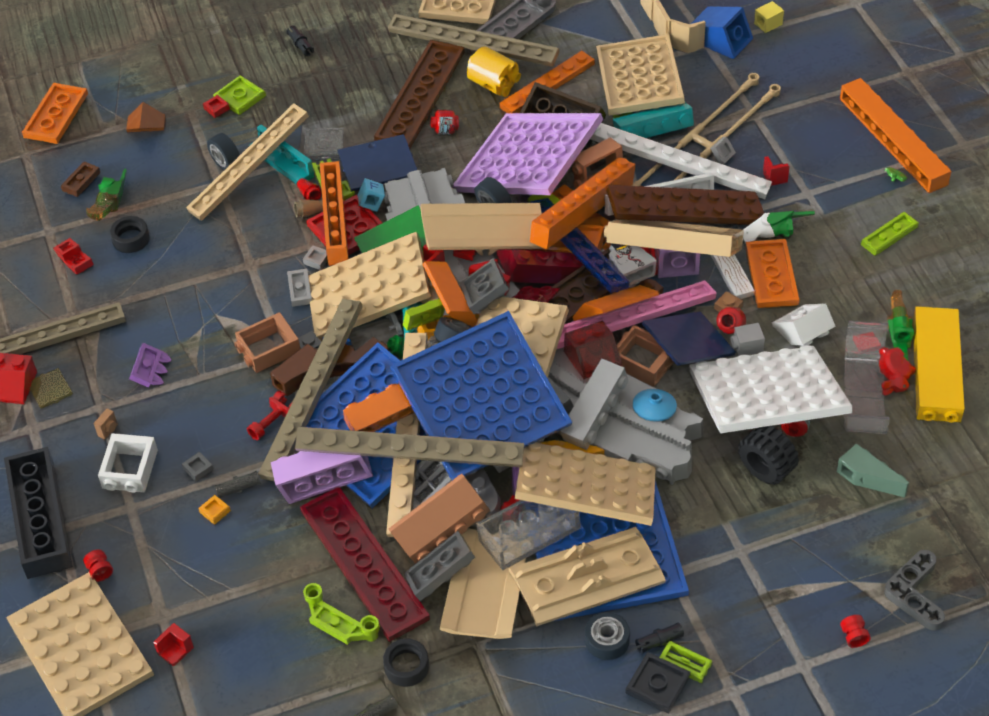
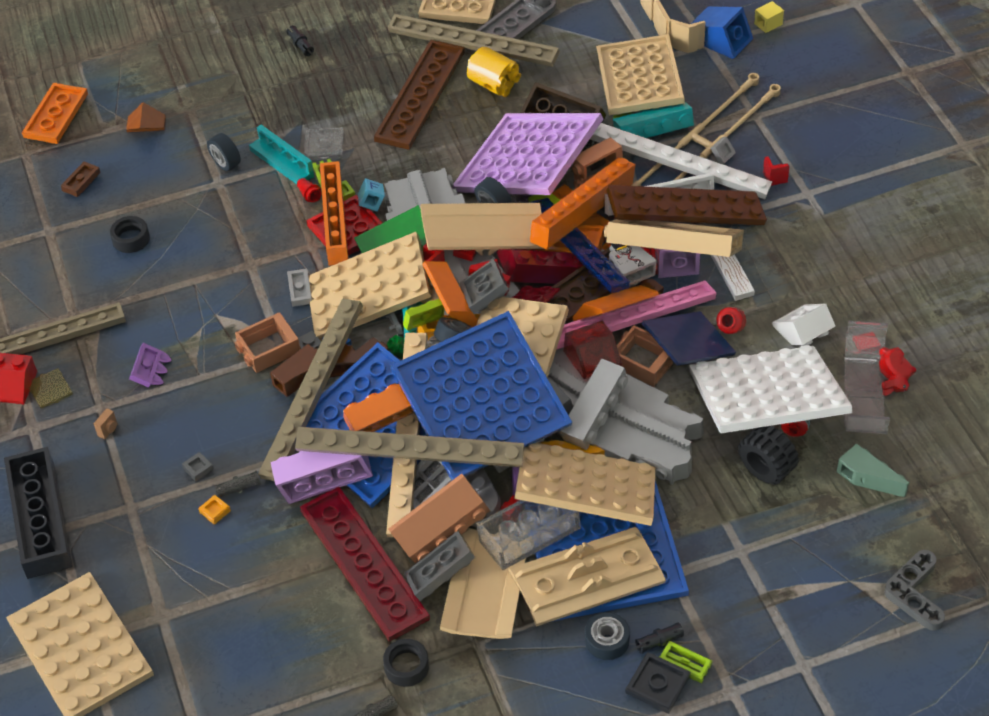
(72, 256): red slope -> none
(98, 565): red wheel -> none
(107, 198): animal -> none
(129, 445): white window -> none
(173, 644): red panel -> none
(216, 106): red plate -> none
(241, 94): lime tile -> none
(247, 162): tan plate -> none
(277, 402): red bar -> none
(305, 208): dark tan cone -> none
(316, 257): light grey plate -> none
(336, 622): lime plate -> none
(377, 161): dark blue piece -> none
(445, 122): red head -> none
(554, 79): orange plate -> none
(654, 405): dark azure dish -> none
(728, 300): medium nougat plate -> none
(748, 339): light grey brick -> none
(772, 225): animal -> none
(772, 273): orange plate -> none
(856, 633): red wheel -> none
(889, 233): lime tile -> none
(895, 135): orange brick -> none
(895, 174): bright green plant -> none
(900, 324): green animal -> none
(938, 364): yellow brick -> none

